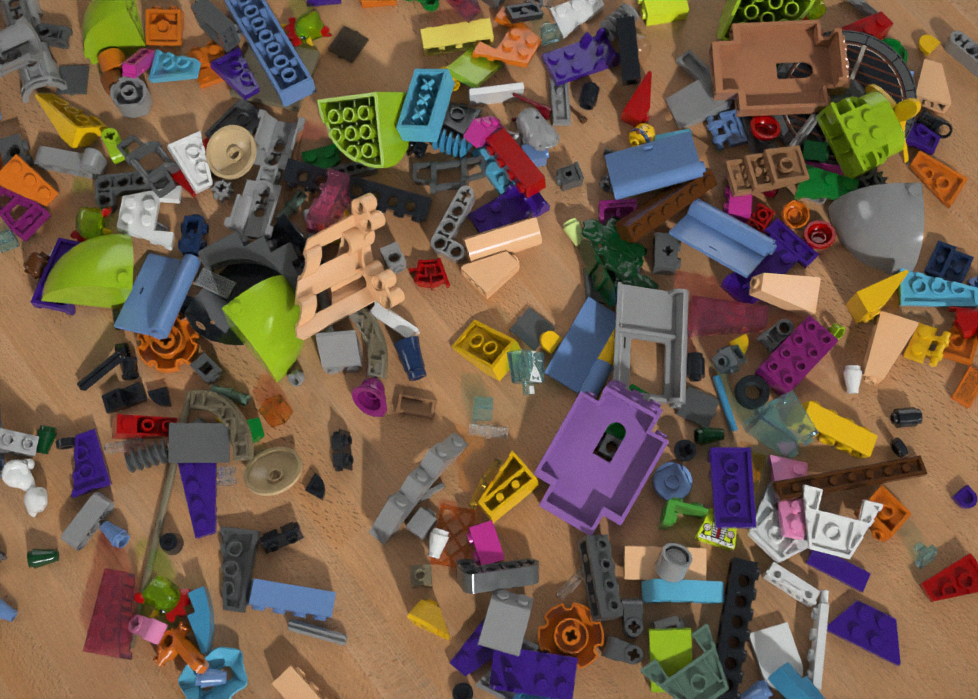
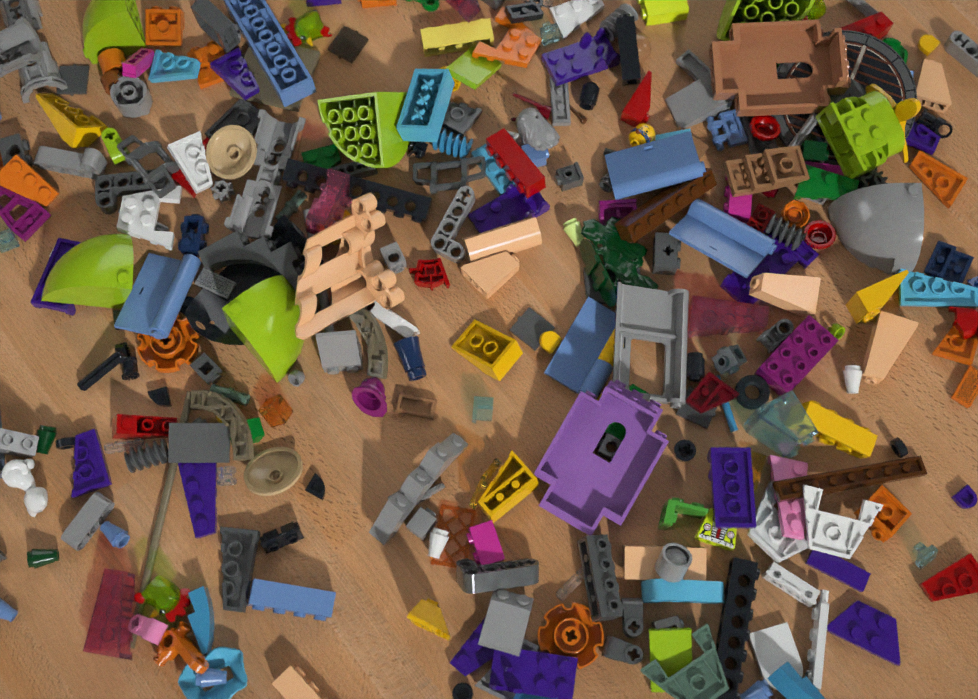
(36, 264): reddish brown head -> none
(55, 35): dark grey piece -> none
(90, 223): clear neon green piece -> none
(124, 398): black slope -> none
(171, 543): black hat -> none
(317, 632): light grey axle -> none
(344, 459): black hinge -> none
(421, 576): dark tan brick -> none
(481, 129): dark pink brick -> none
(488, 431): clear pin -> none
(495, 94): white tile -> none
(526, 369): clear light blue torso -> none
(672, 481): light blue tile -> none
(708, 435): dark green cone -> none
(710, 394): none -> dark red wing
(742, 341): yellow tile -> none
(784, 232): none -> dark grey piece
(906, 417): black brick -> none
(921, 342): yellow plate -> none

